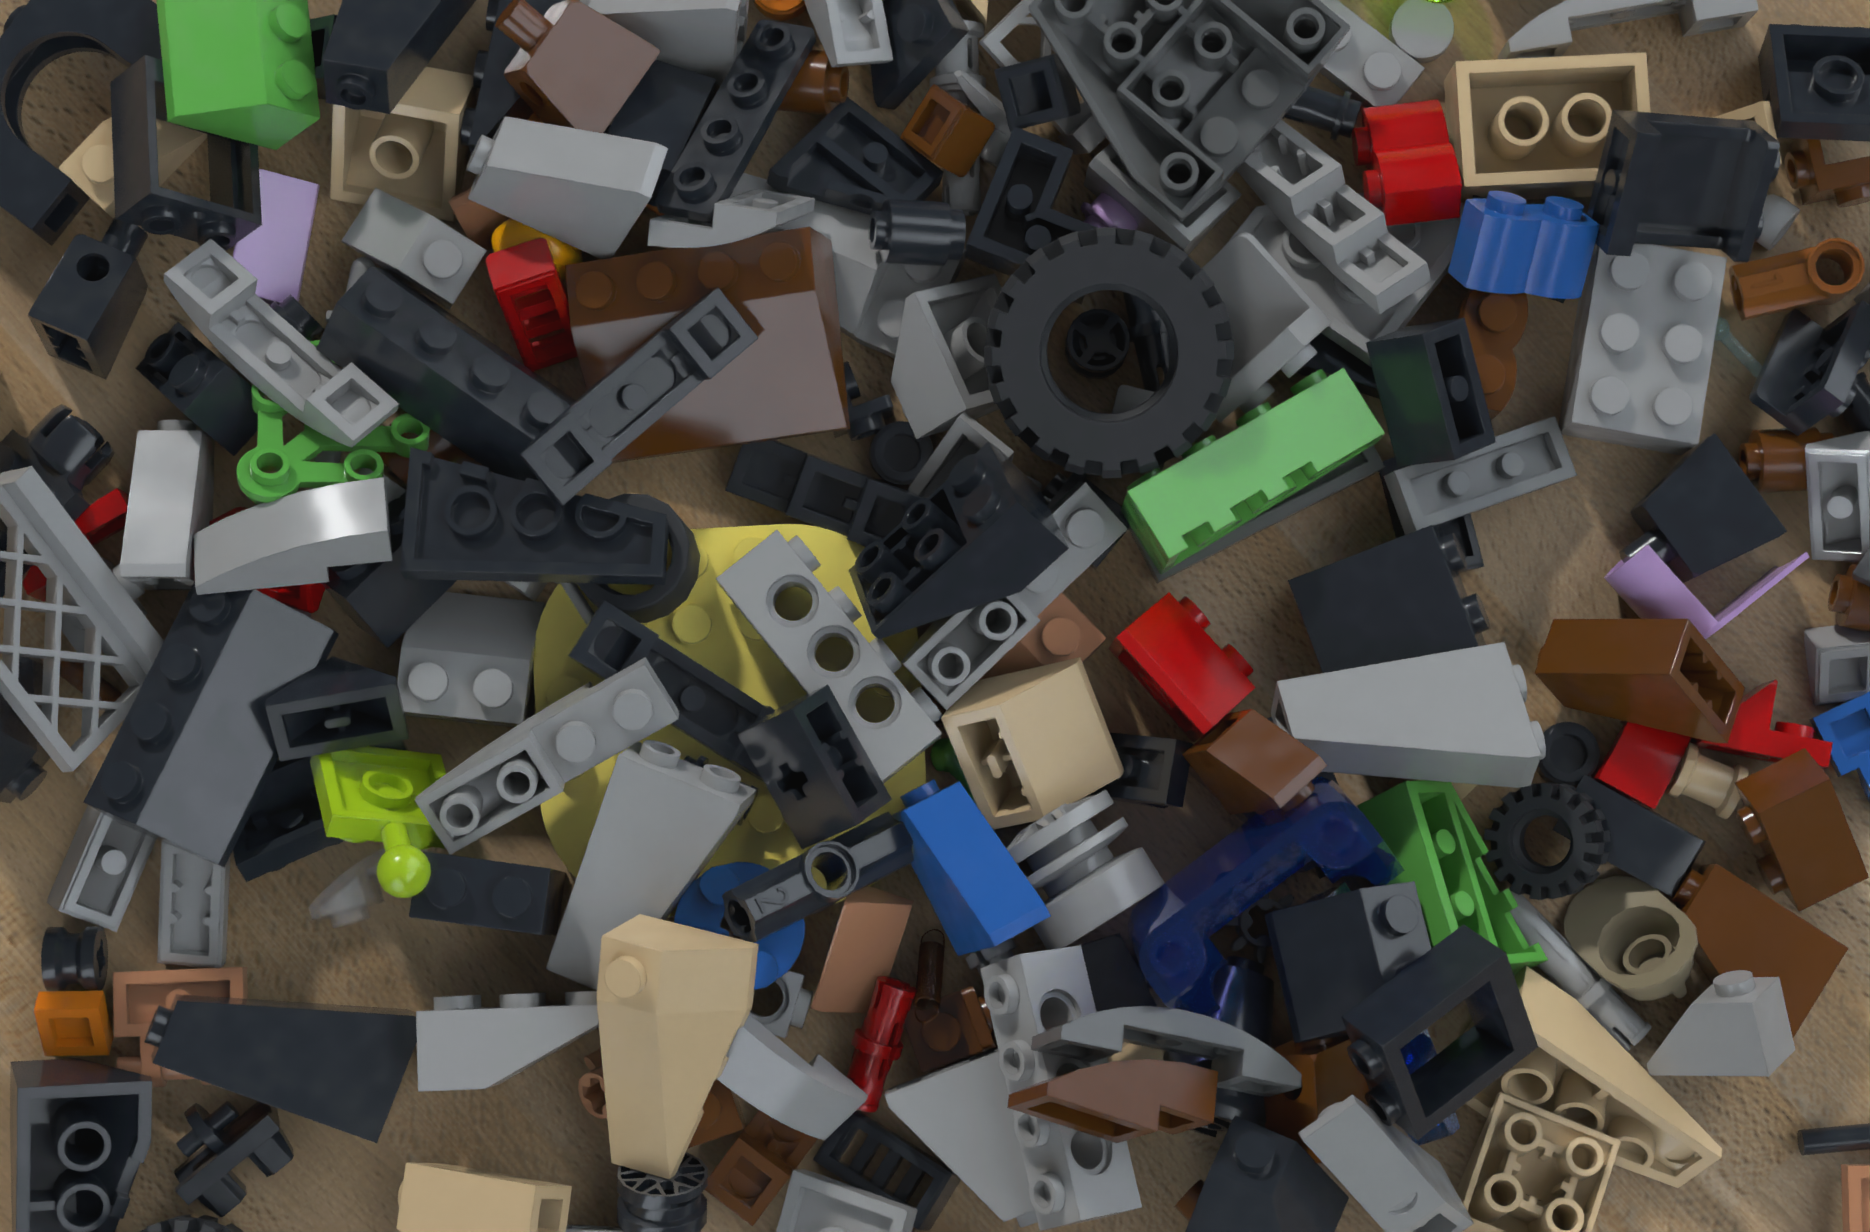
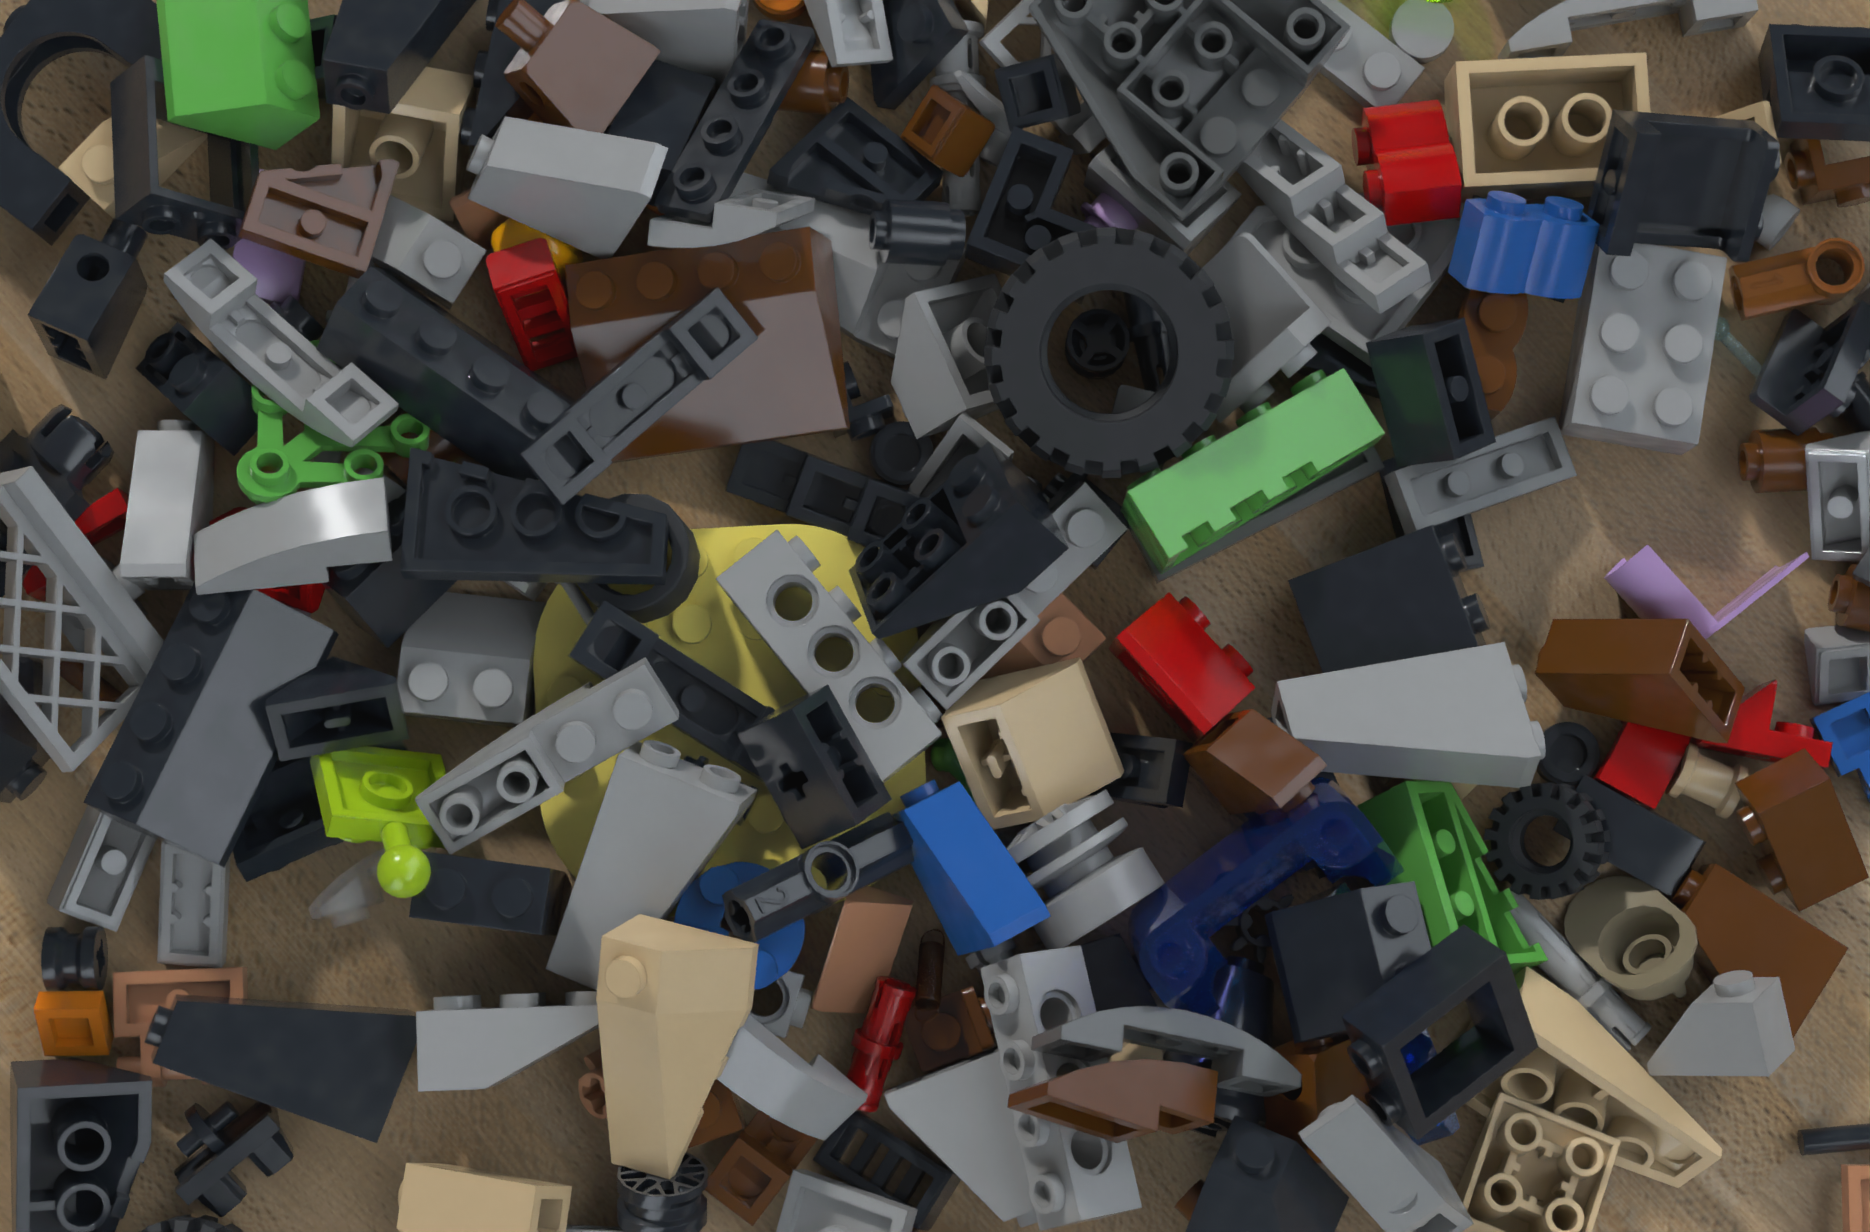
(321, 213): none -> wing
(1326, 111): black pin -> none
(1703, 513): black torso -> none

